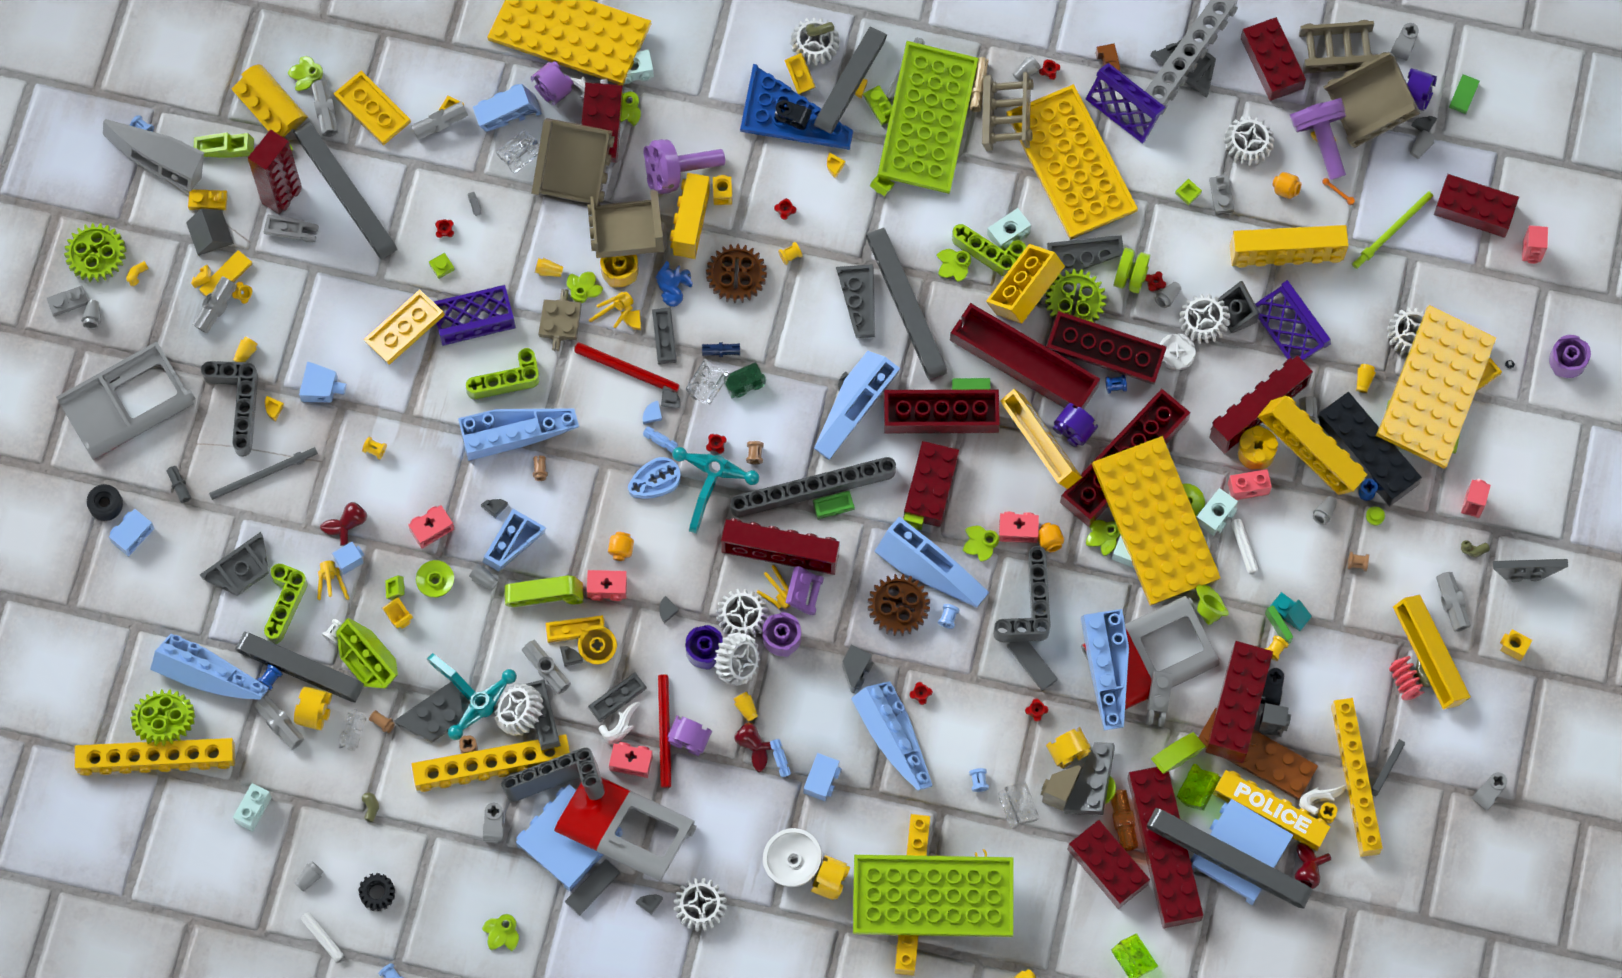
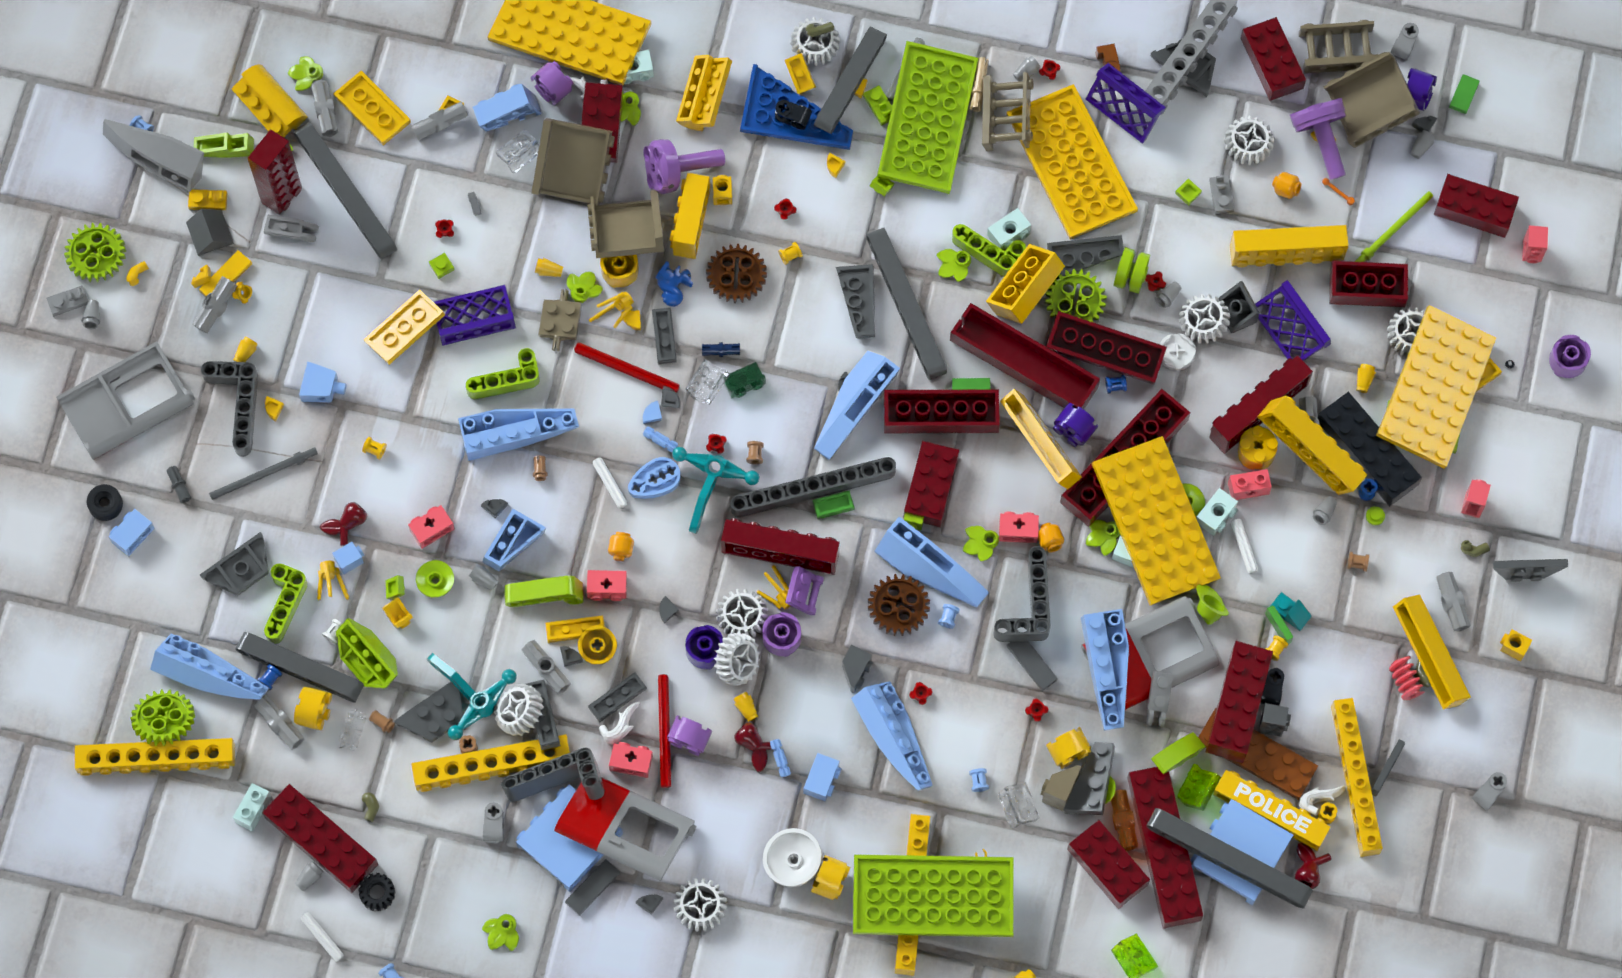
(320, 838): none -> dark red brick
(610, 483): none -> white axle
(703, 92): none -> yellow brick
(1368, 284): none -> dark red brick

